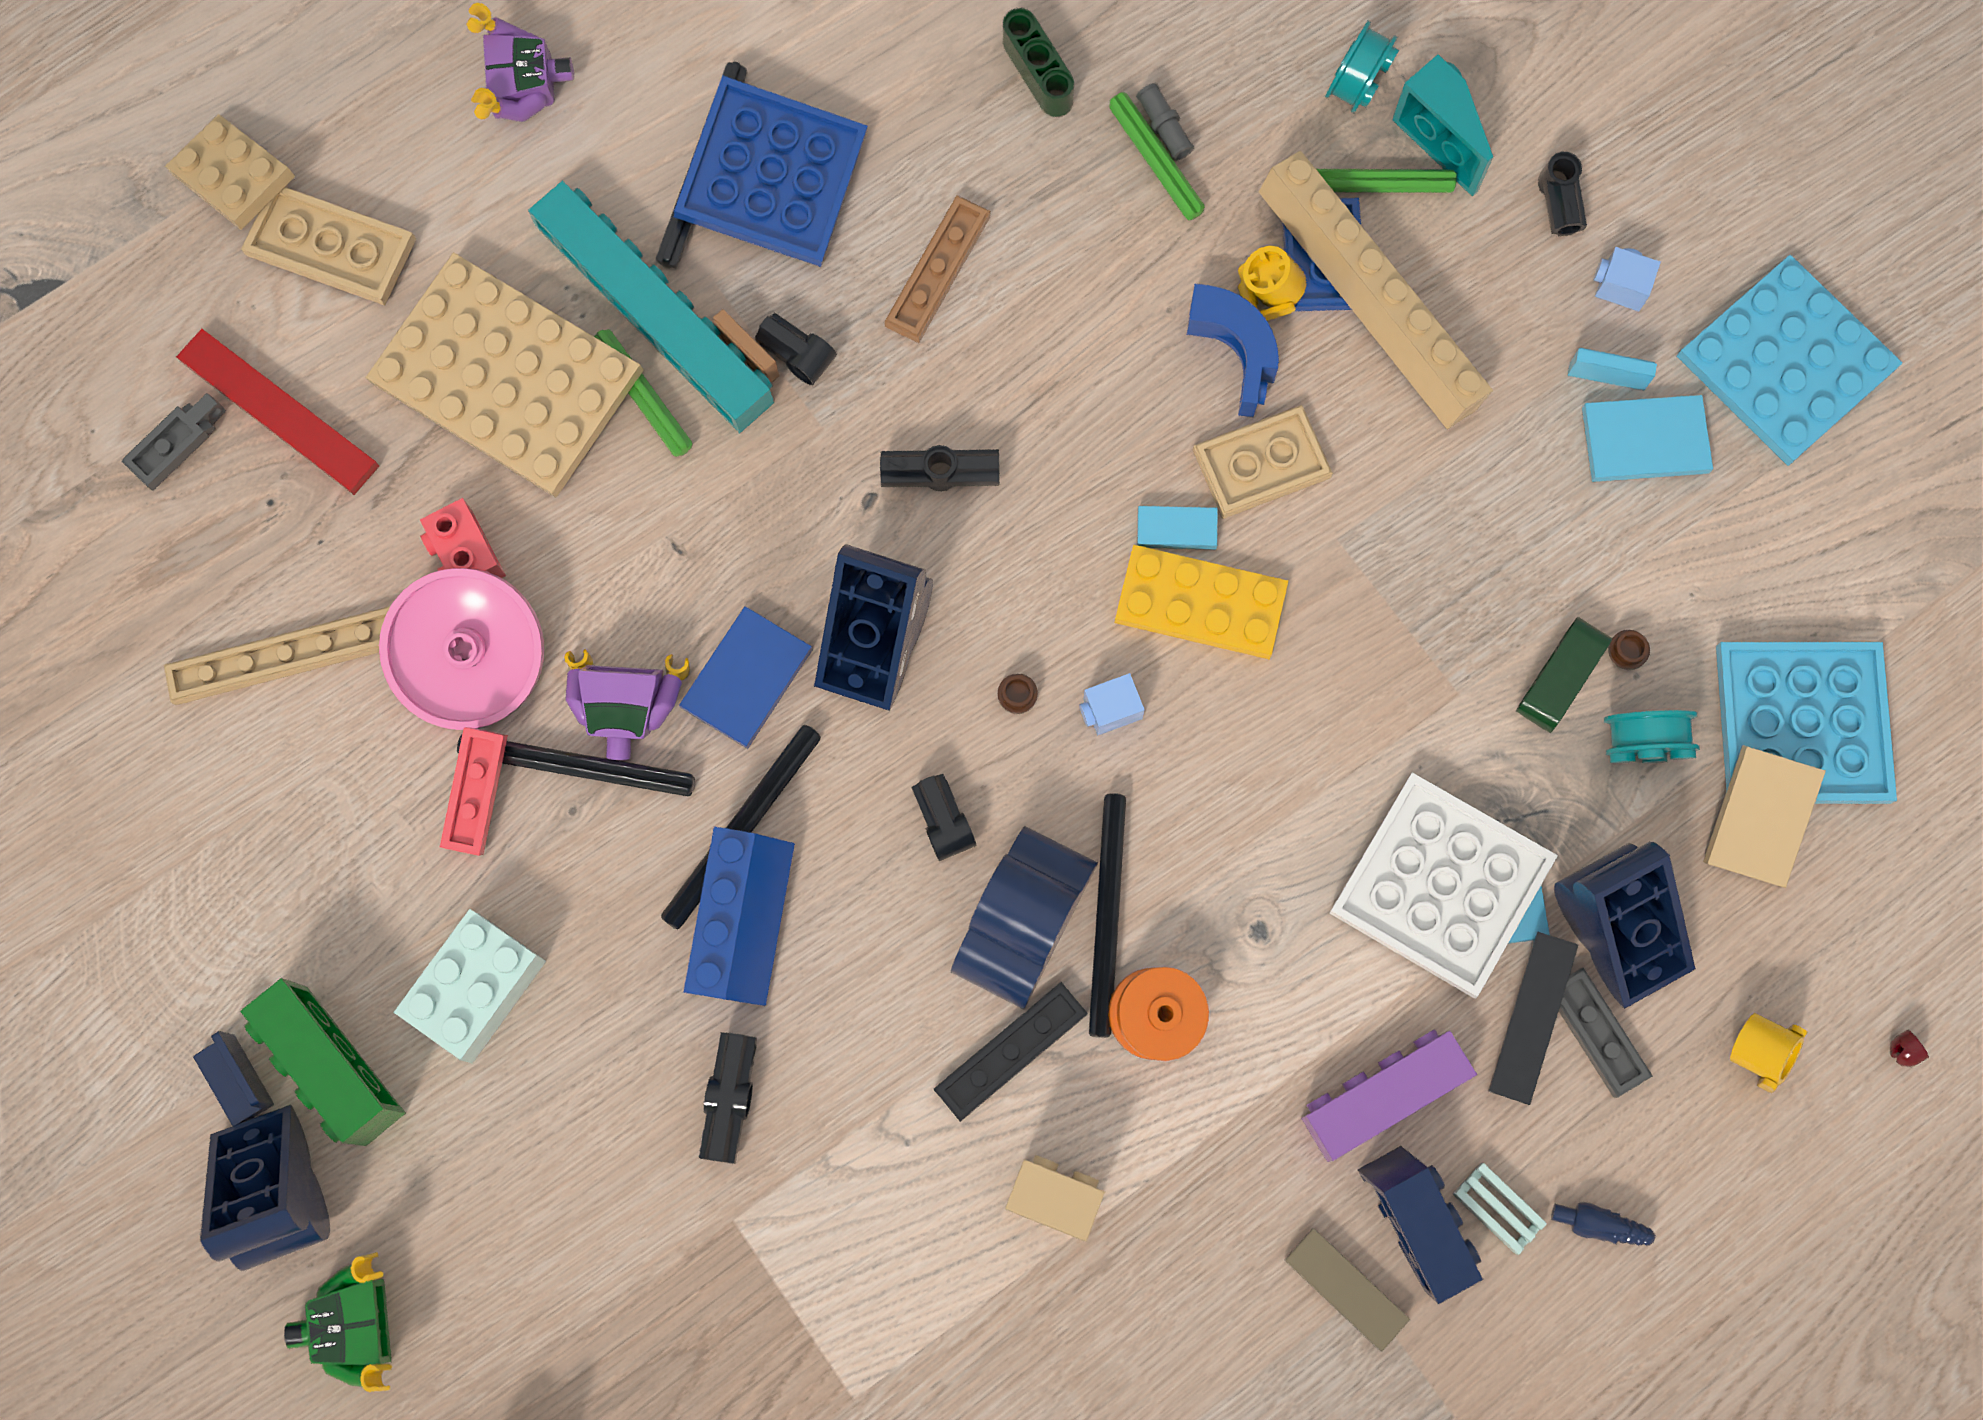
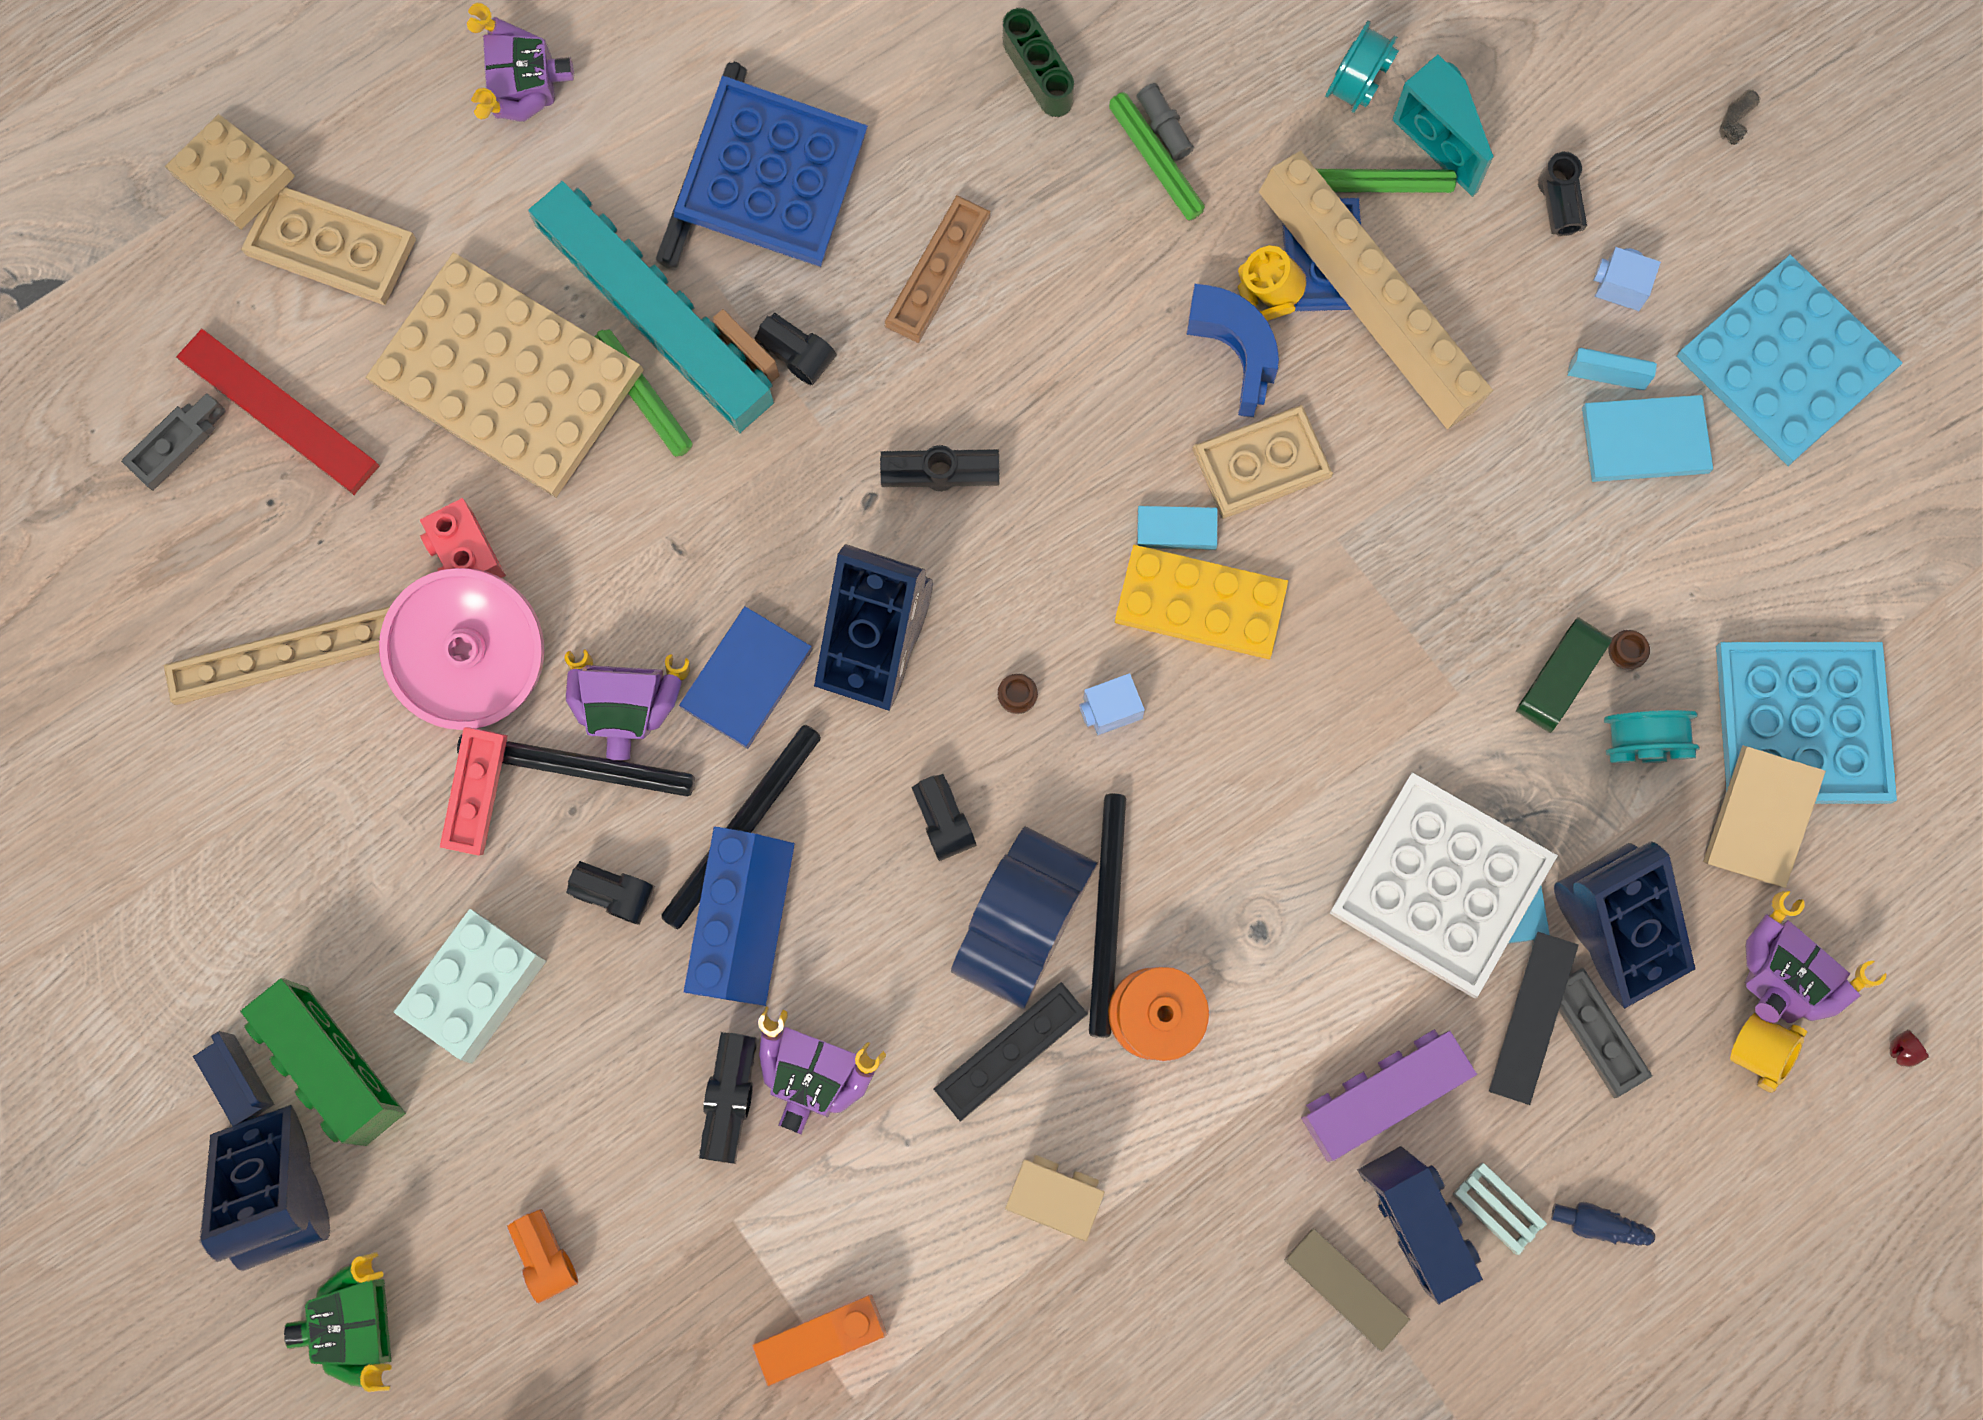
(546, 1266): none -> orange piece
(619, 895): none -> black piece
(811, 1072): none -> torso
(820, 1340): none -> orange slope
(1730, 126): none -> clear smoke arm
(1794, 973): none -> medium lavender torso

